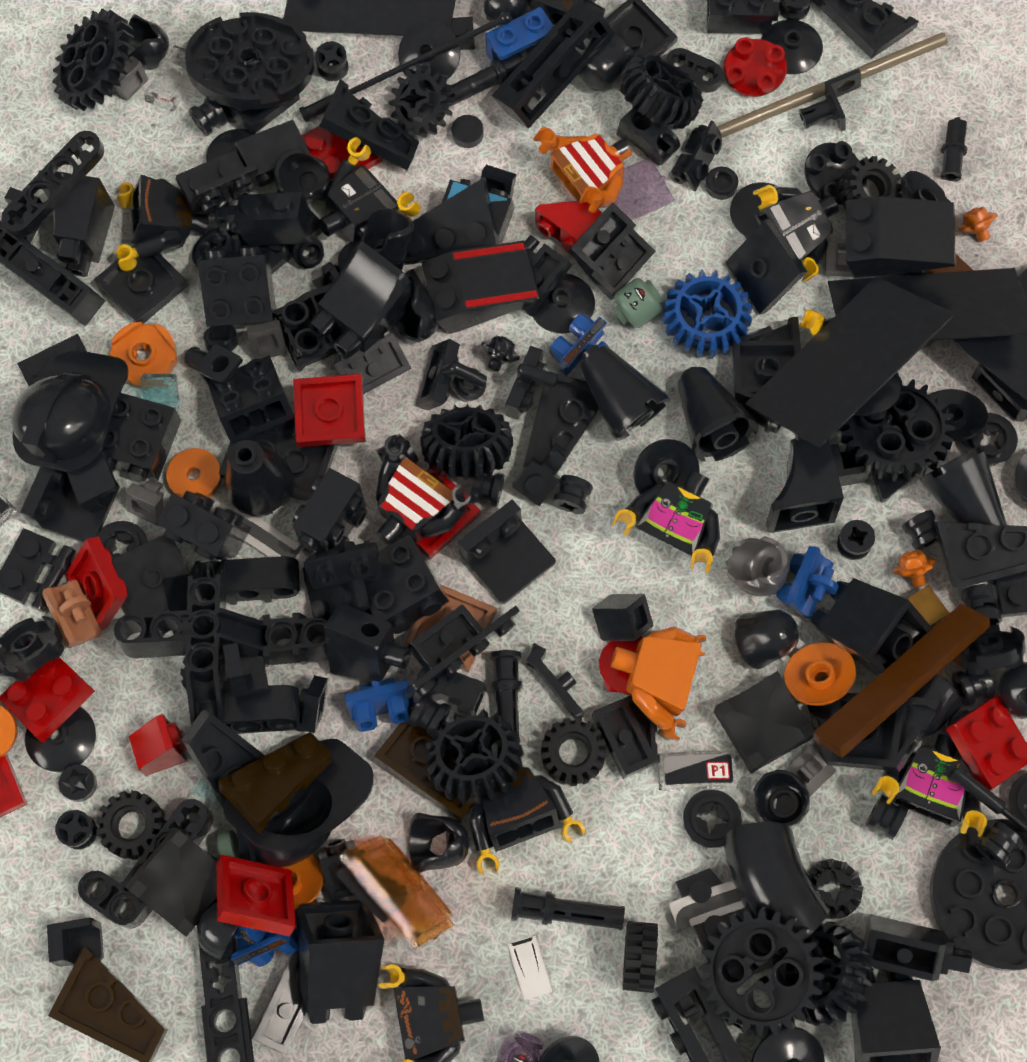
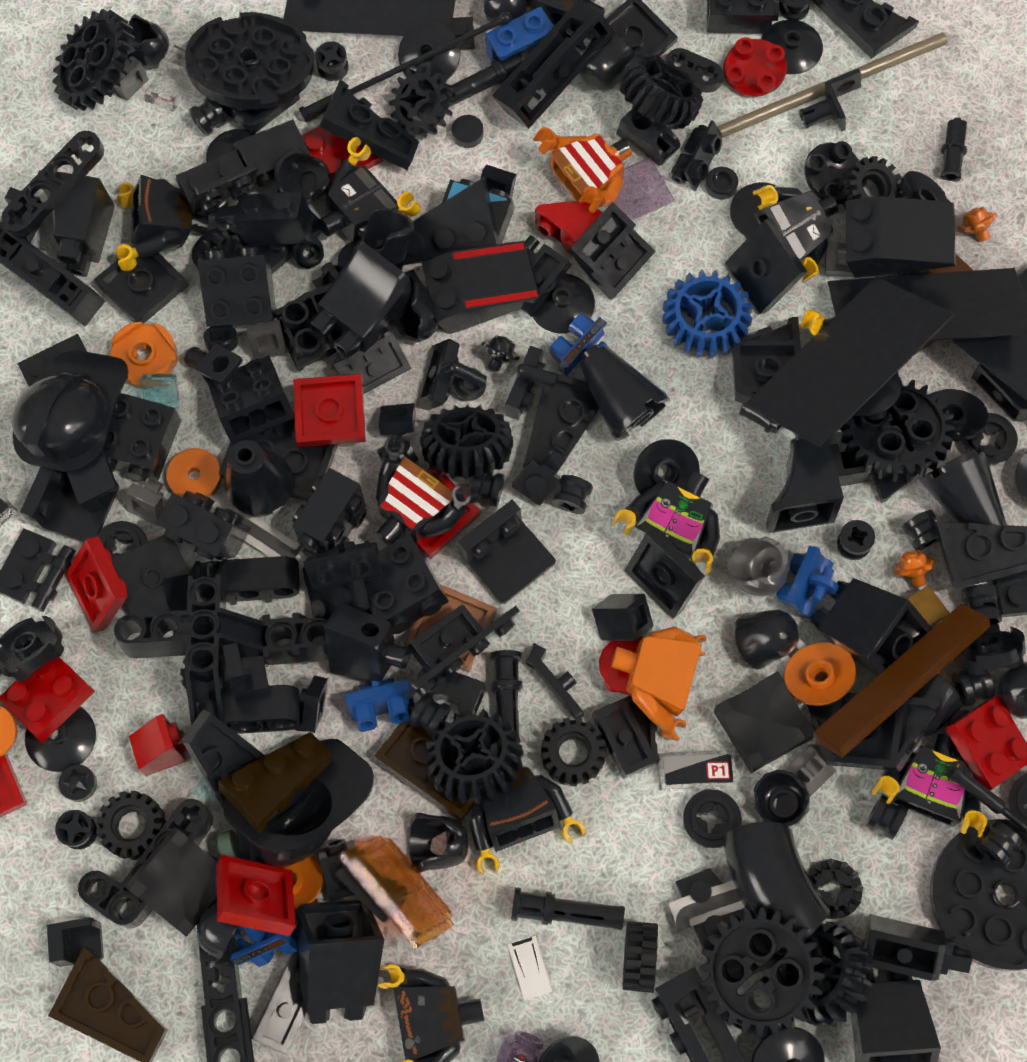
(72, 613): nougat hips -> none
(397, 419): none -> black plate
(637, 303): sand green head -> none
(664, 572): none -> black plate
(713, 416): black cone -> none

